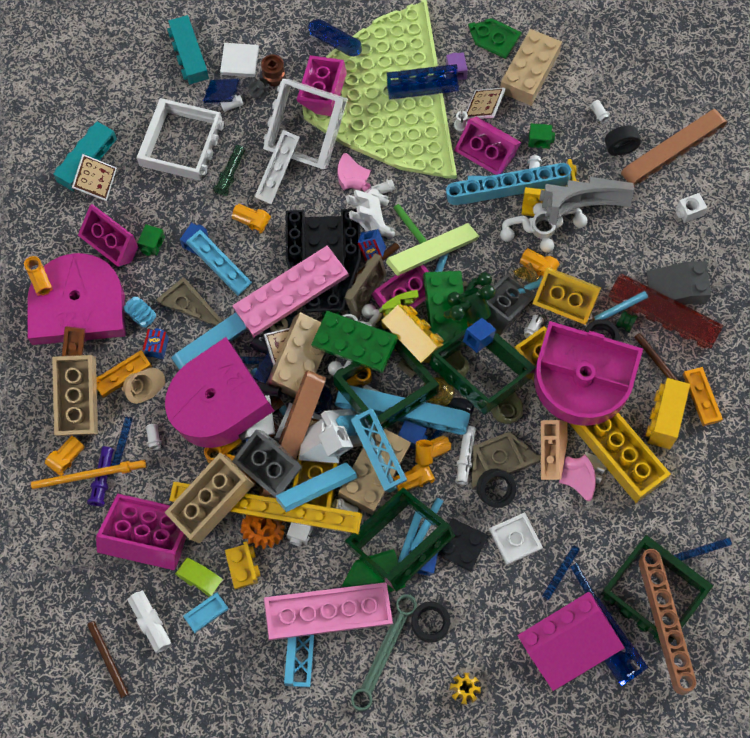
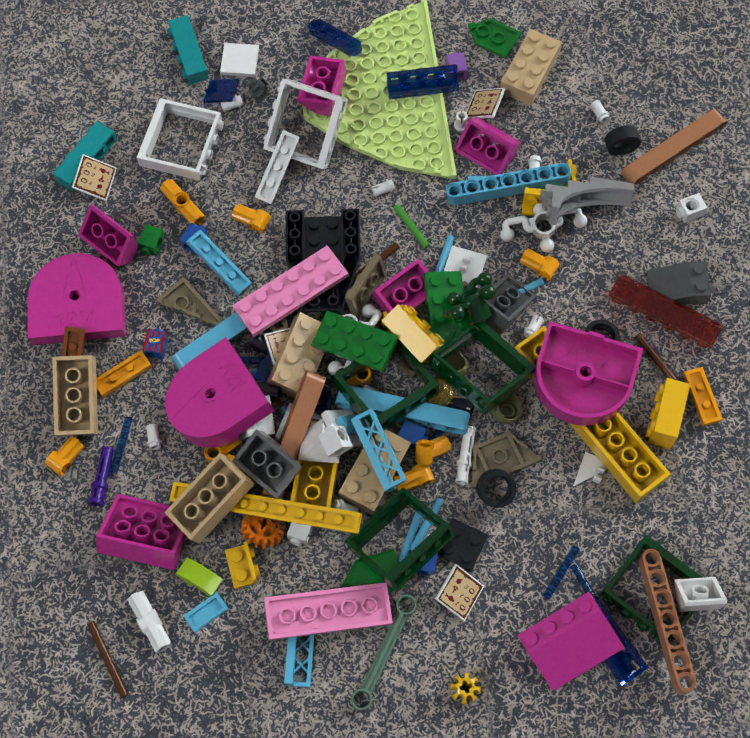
(38, 276): light orange piece -> none
(123, 467): light orange bar -> none
(139, 312): medium azure gear -> none
(143, 385): tan piece -> none
(176, 196): none -> light orange piece
(226, 177): clear green pin -> none
(273, 69): copper wheel -> none
(316, 487): medium azure tile -> none
(352, 175): bright pink arm -> none
(369, 211): white connector -> none
(371, 243): blue brick -> none
(405, 298): lime slope -> none
(432, 249): yellowish green tile -> none
(435, 607): black tyre -> none
(459, 592): none -> piece
(466, 261): none -> white piece
(479, 335): blue brick -> none
(515, 538): white tile -> none
(526, 273): clear yellow tile -> none
(540, 136): green brick -> none
(553, 448): light nougat slope -> none
(566, 295): yellow brick -> none
(580, 475): bright pink arm -> none
(622, 306): medium azure bar -> none
(626, 321): dark green wheel -> none
(699, 594): none -> white slope
(704, 549): clear blue bar -> none

